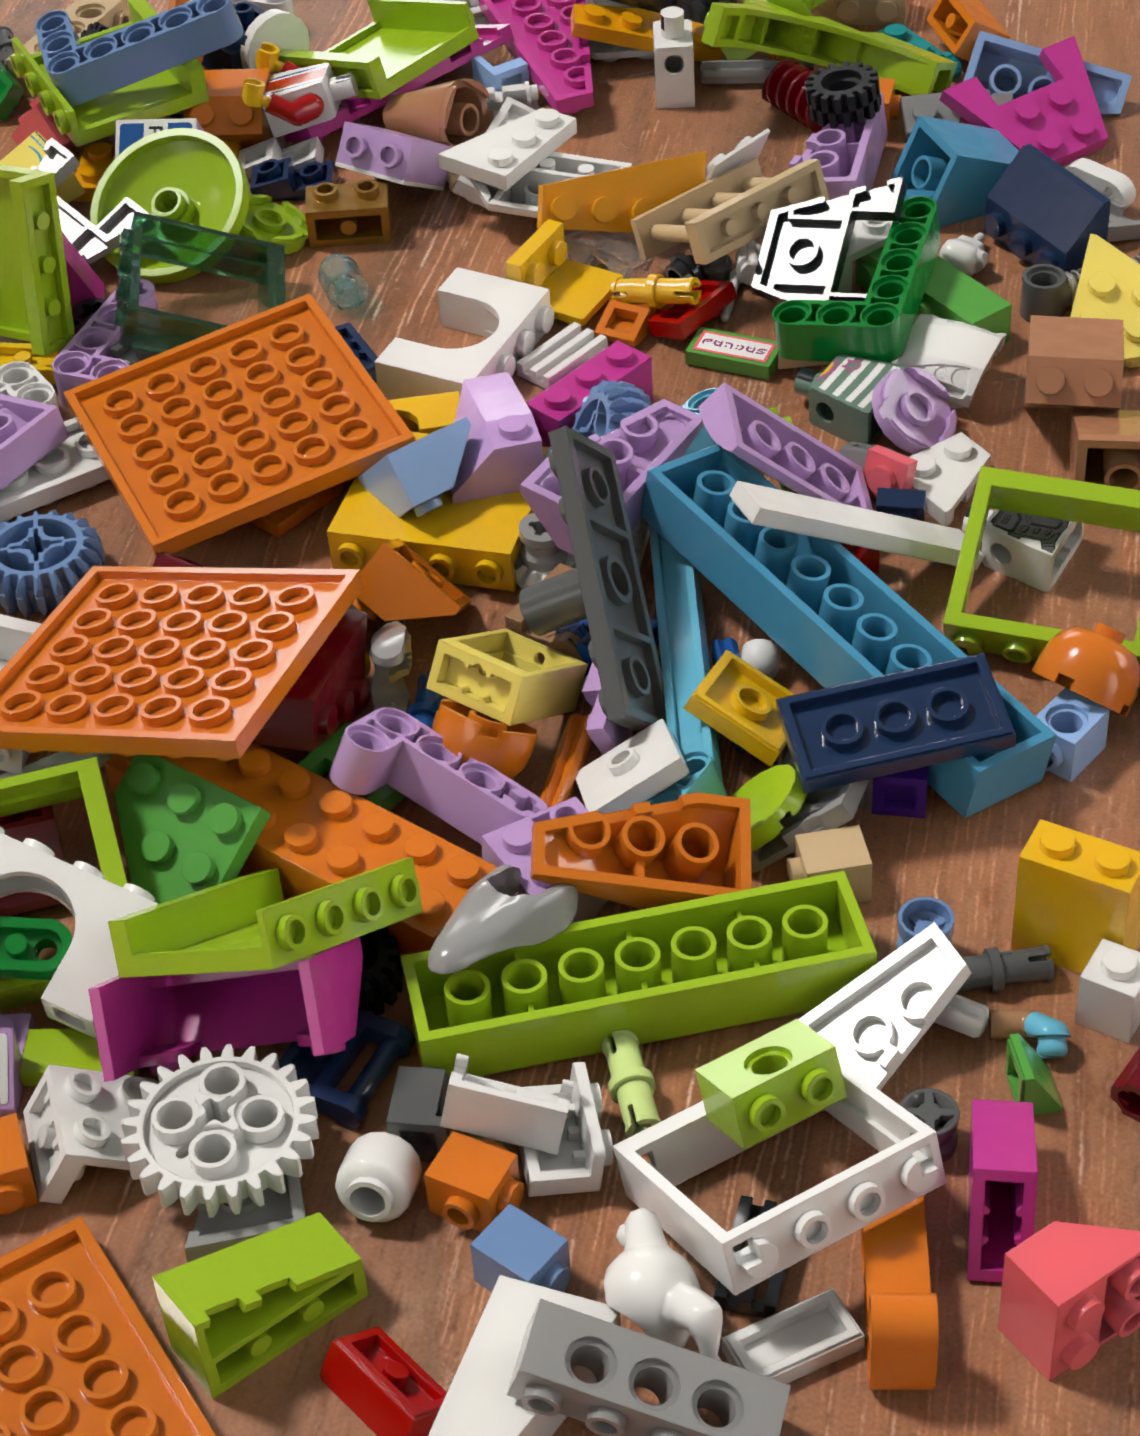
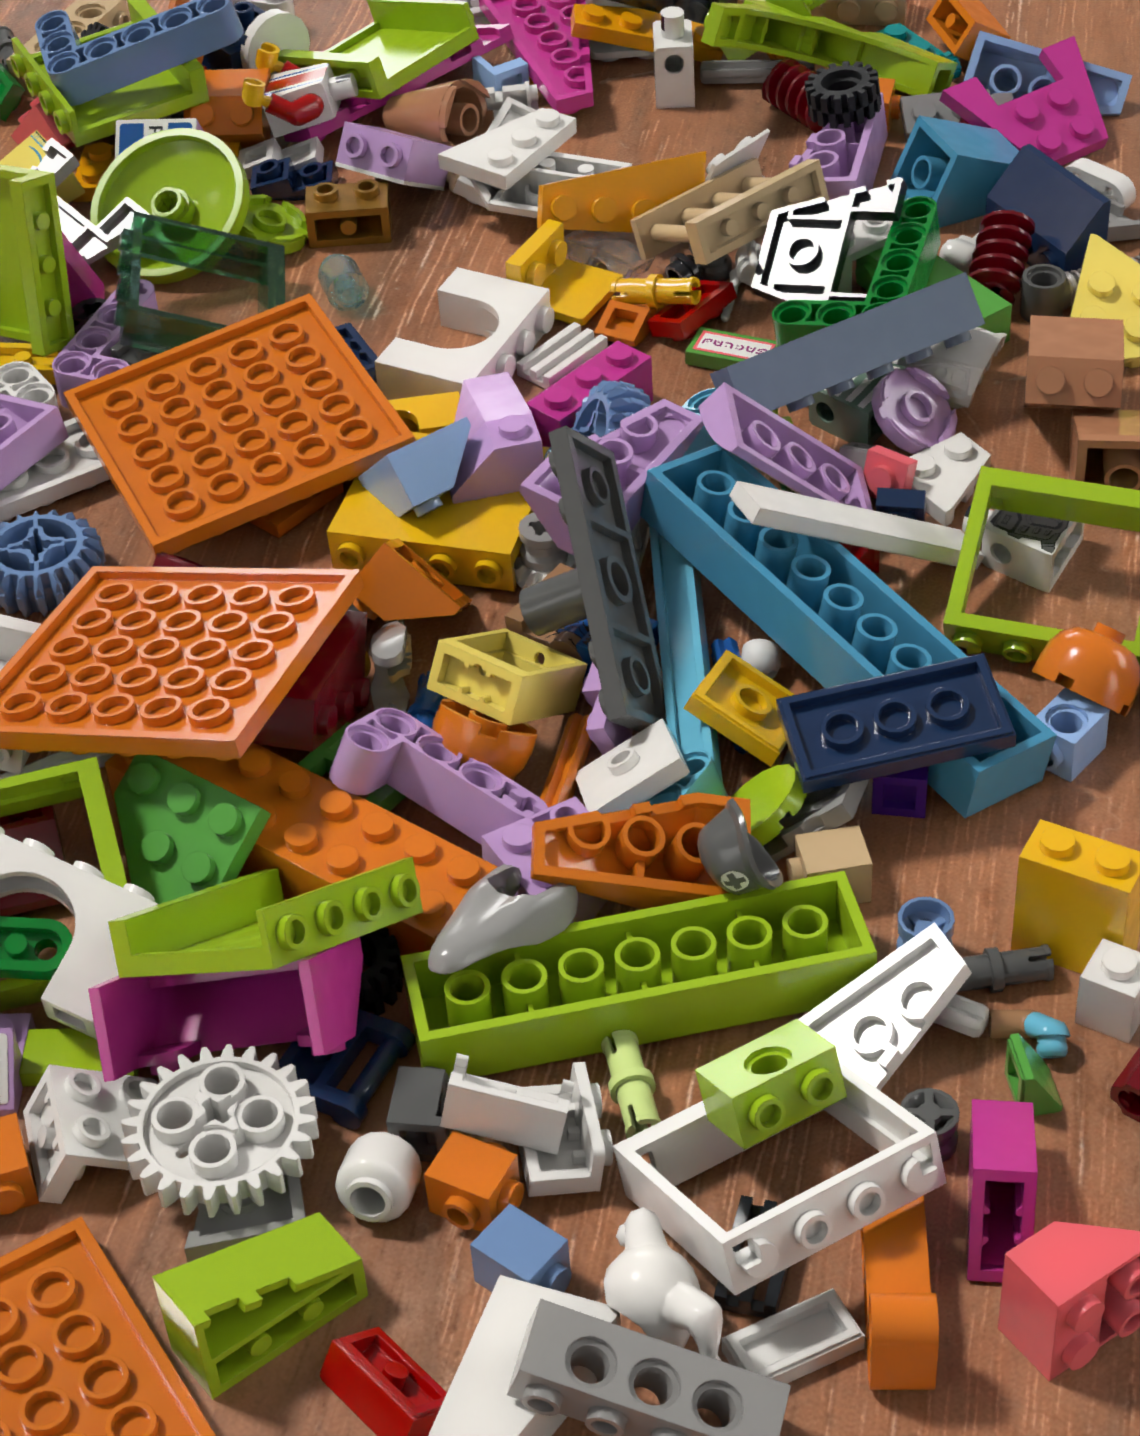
(735, 856): none -> dark grey helmet
(857, 346): none -> sand blue brick
(1002, 252): none -> dark red piece

